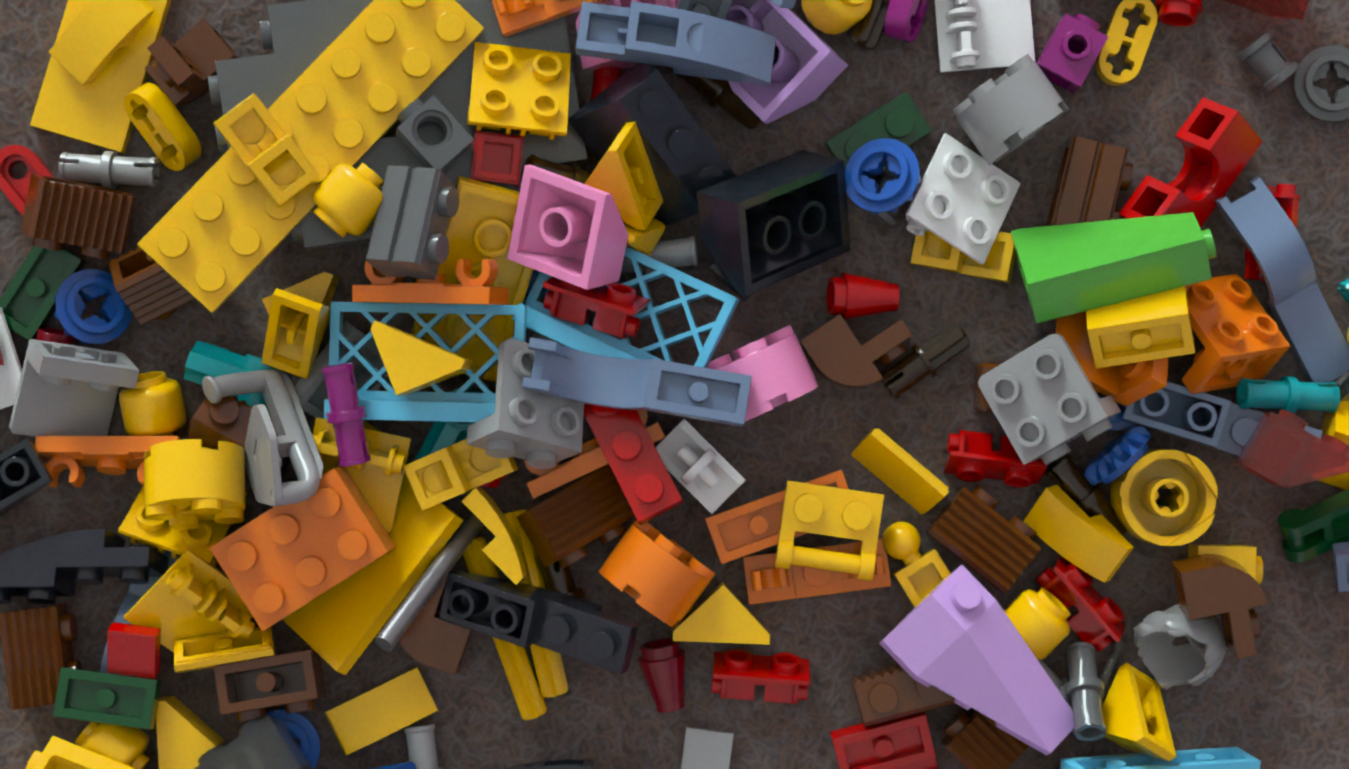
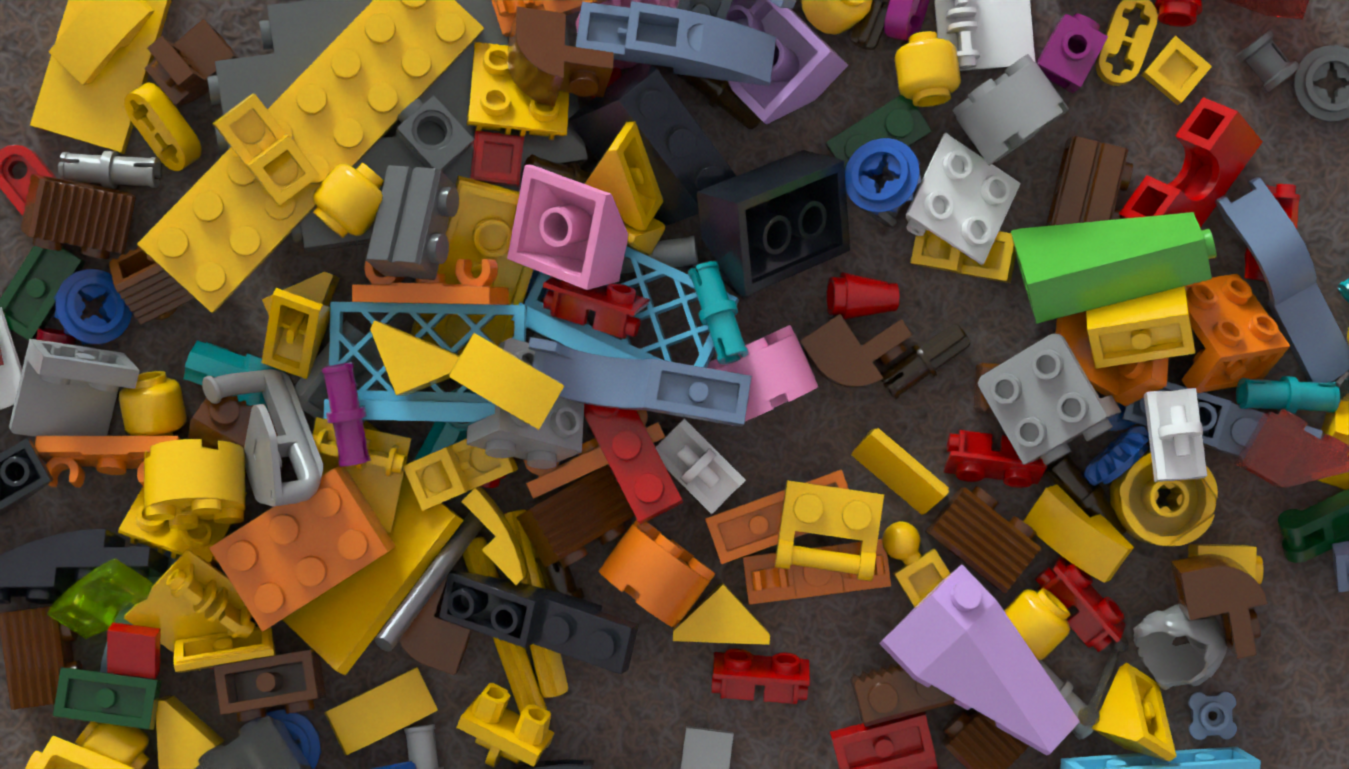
(98, 597): none -> clear neon green slope
(504, 731): none -> yellow hips
(506, 381): none -> yellow slope
(545, 65): none -> reddish brown brick
(664, 672): dark red cone -> none
(718, 312): none -> teal pin
(927, 69): none -> yellow head
(1085, 691): dark grey pin -> none
(1175, 435): none -> white hips
(1176, 70): none -> yellow plate
(1200, 708): none -> sand blue plate

